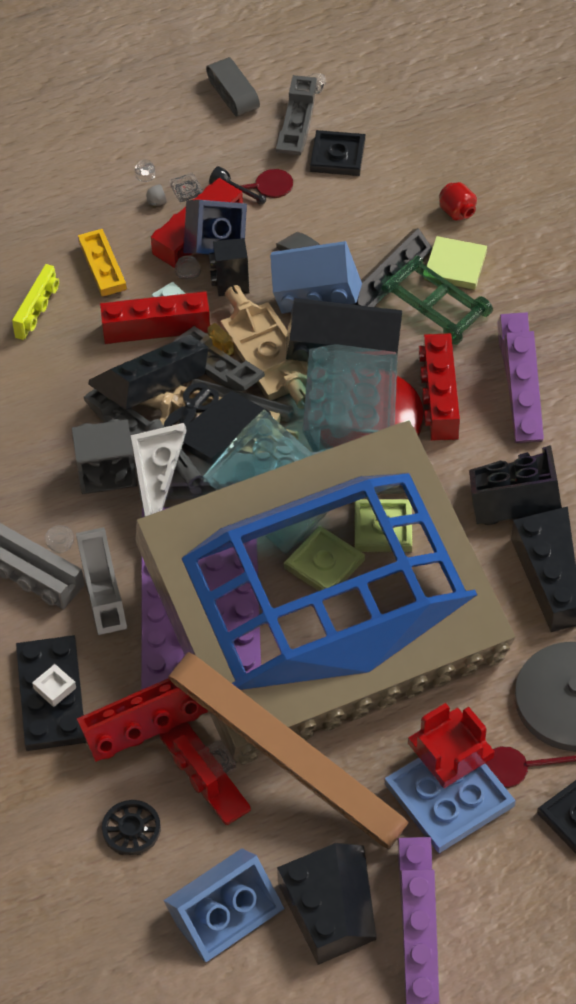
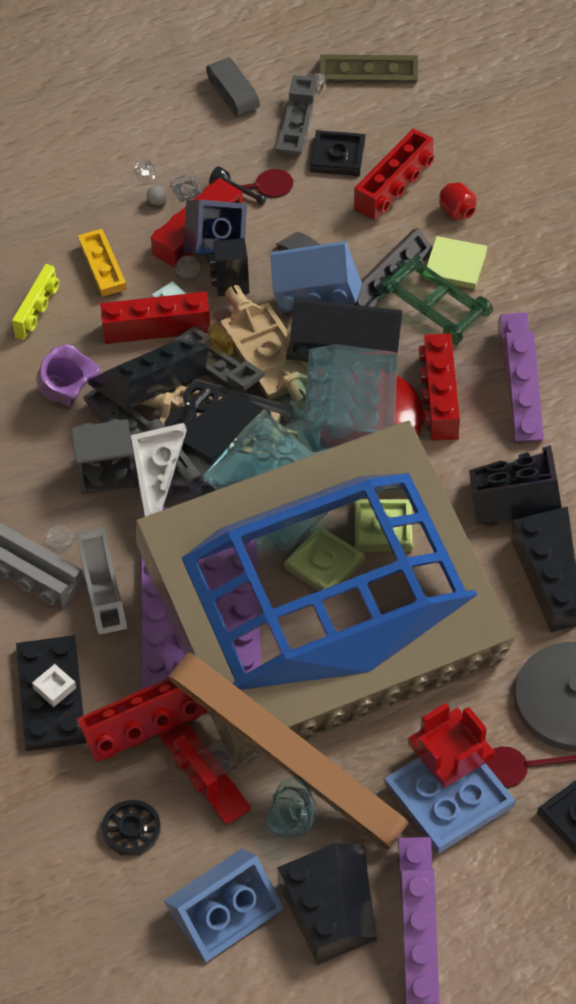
(65, 374): none -> medium lavender piece
(292, 808): none -> clear light blue piece
(369, 67): none -> olive panel
(393, 174): none -> red brick

